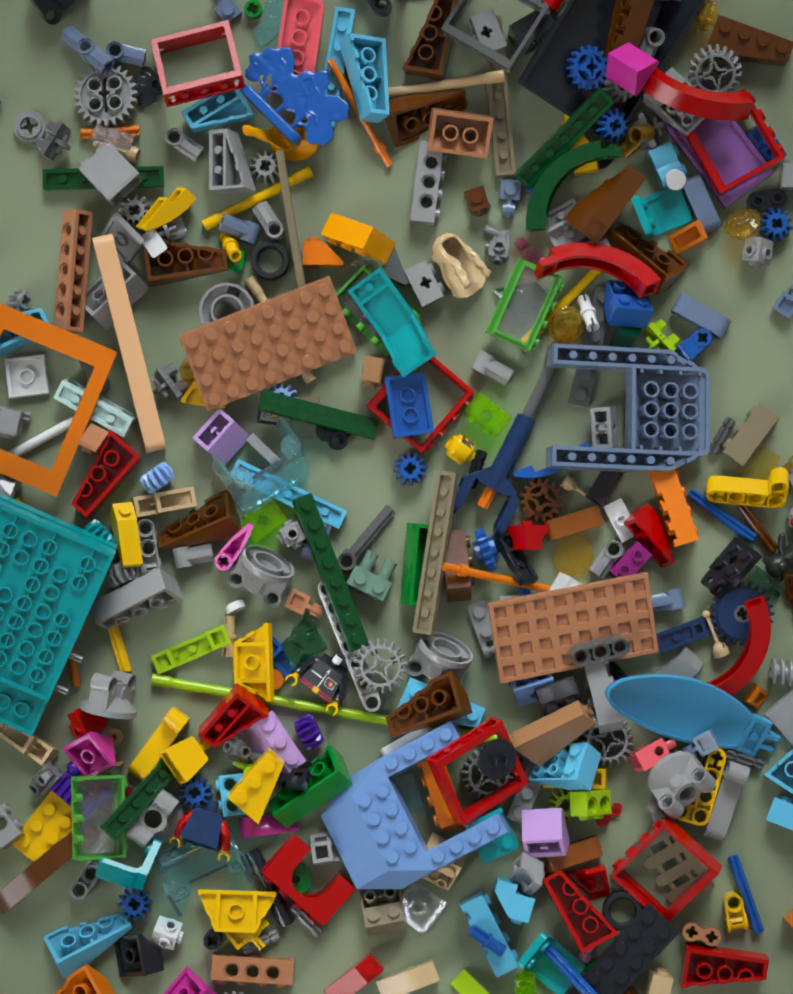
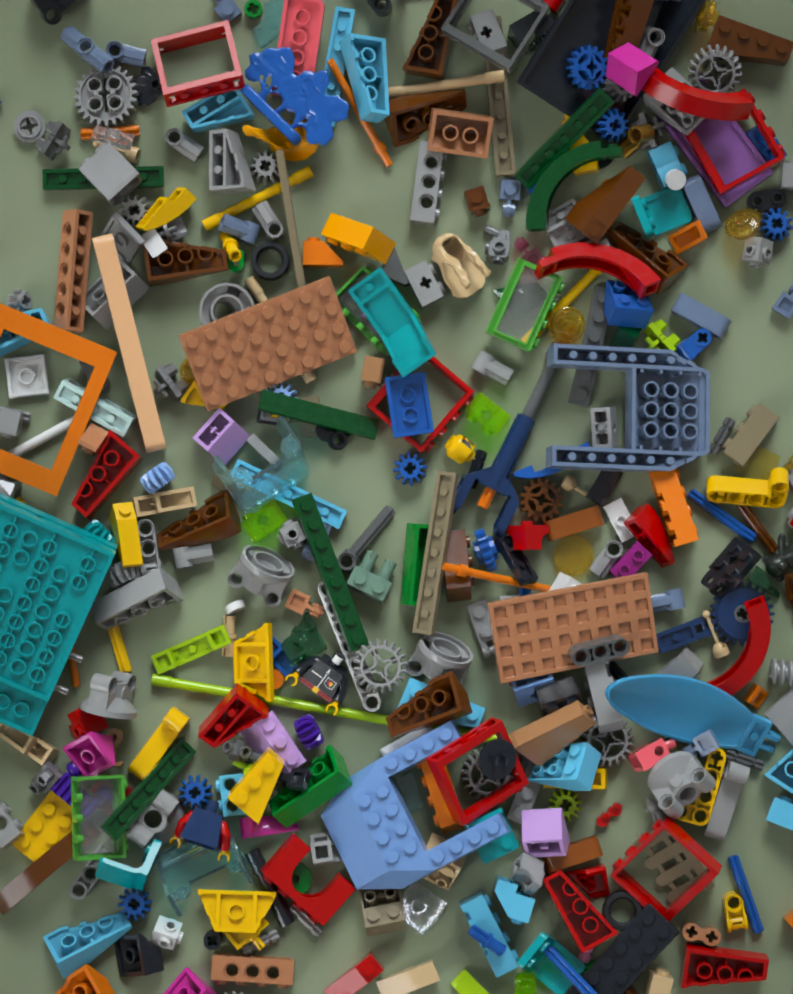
(185, 758): yellow torso -> none
(233, 548): dark pink piece -> none
(588, 313): white pin -> none
(590, 804): lime brick -> none

